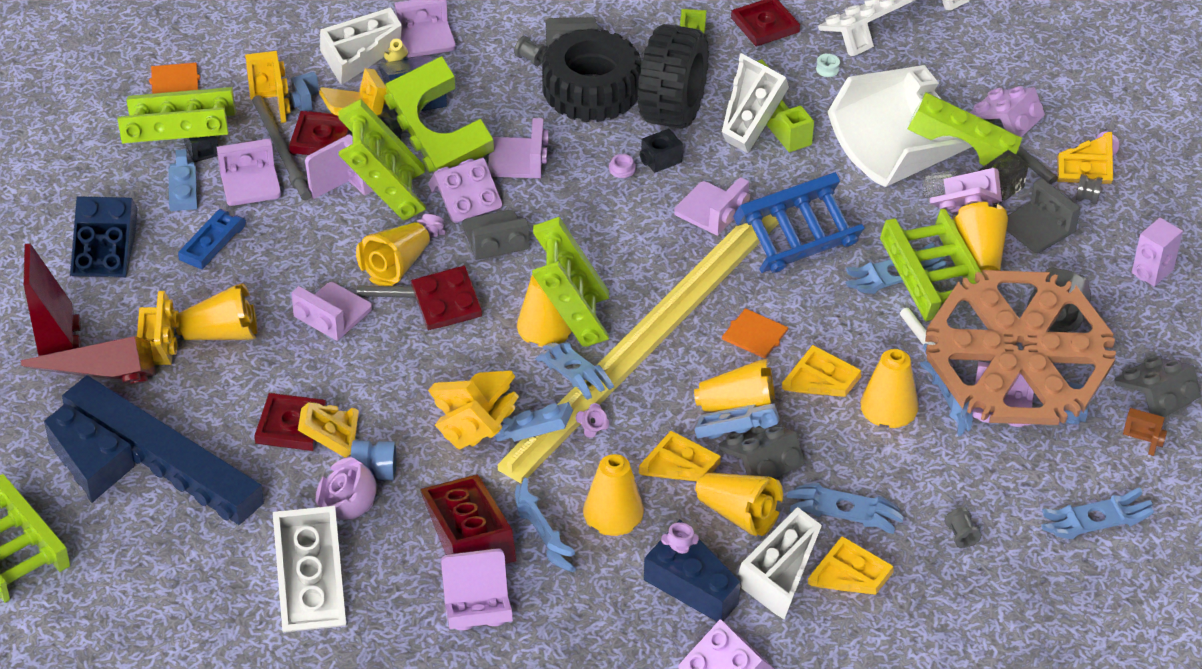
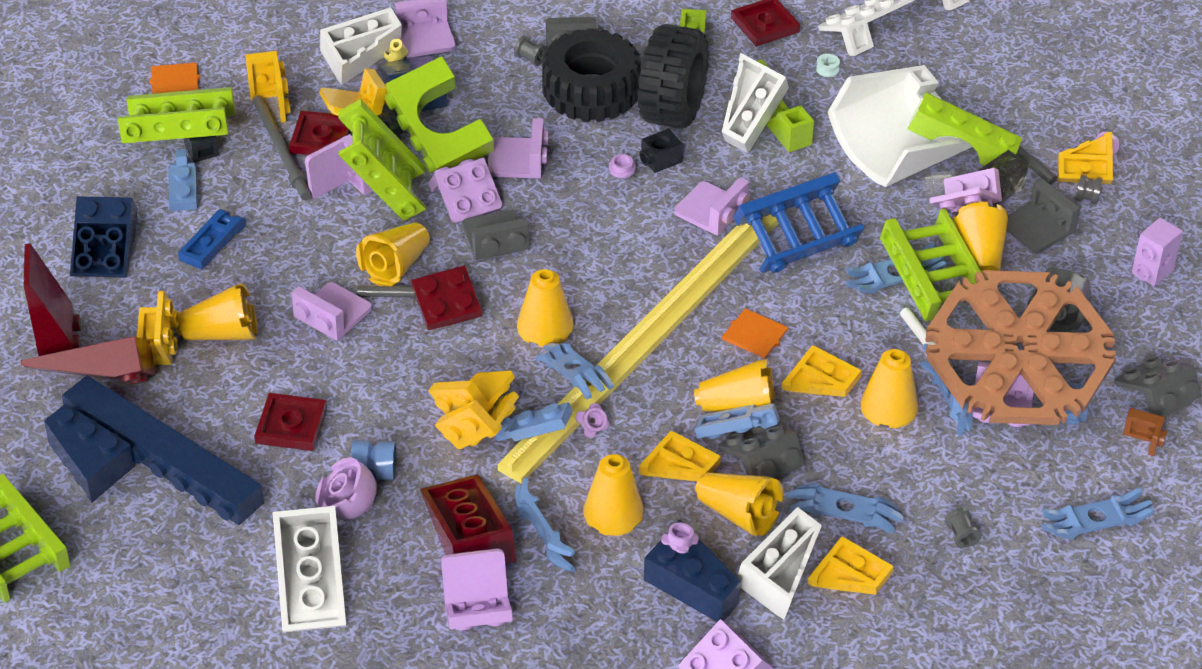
(248, 172): lavender bracket -> none
(302, 89): medium blue bracket -> none
(329, 426): yellow wing -> none
(433, 224): lavender plate -> none
(570, 282): lime fence -> none
(1016, 107): lavender bracket -> none

